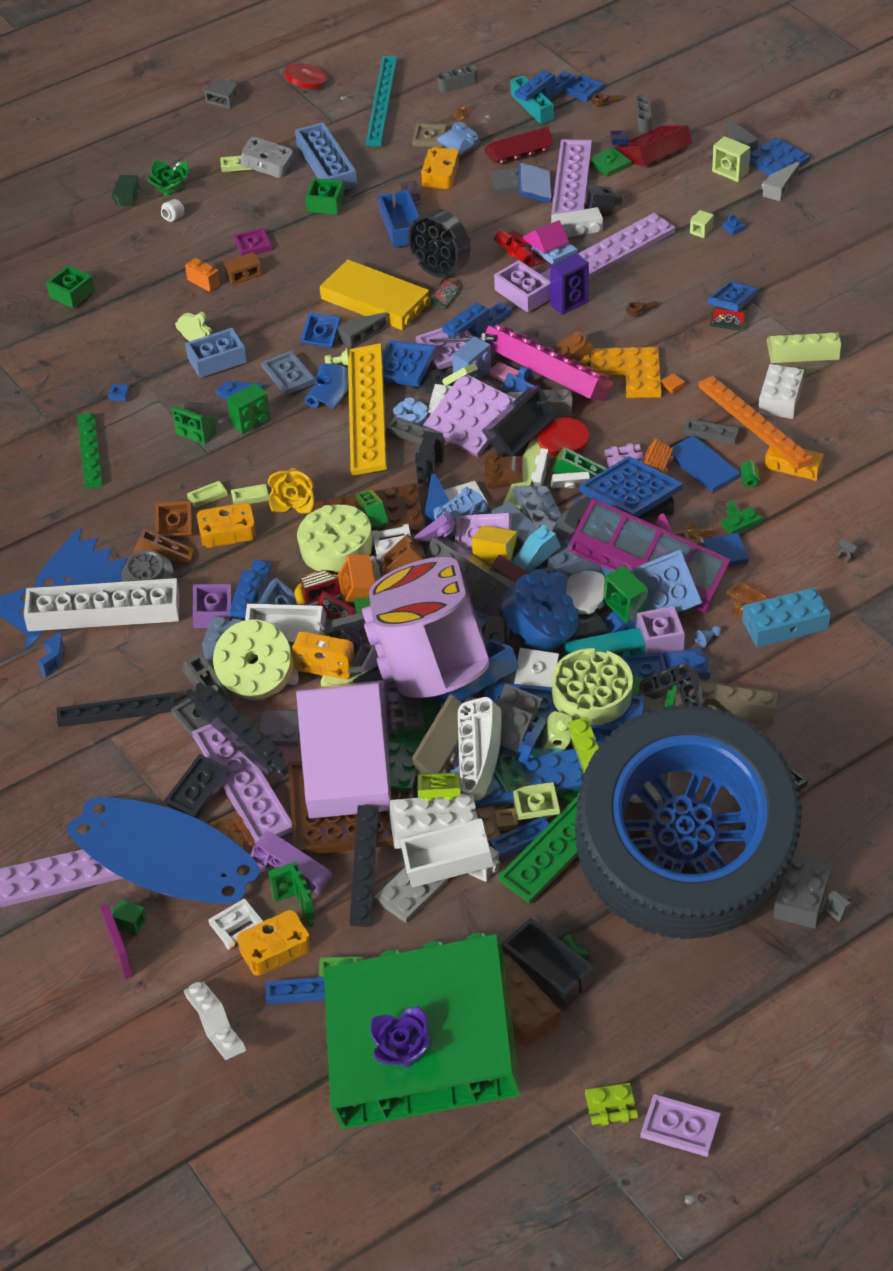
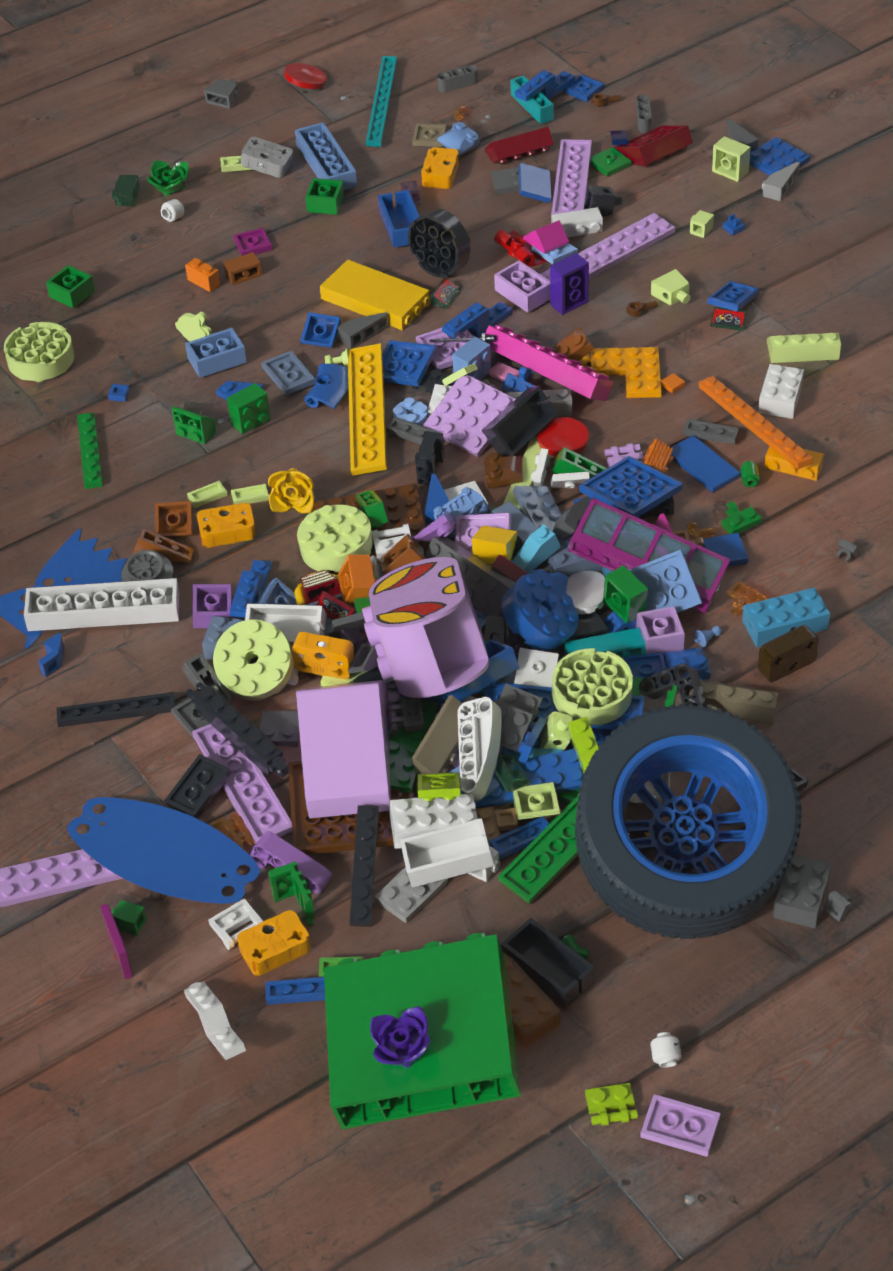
(39, 351): none -> yellowish green brick
(666, 1050): none -> white head
(671, 288): none -> yellowish green torso
(788, 653): none -> dark brown axle

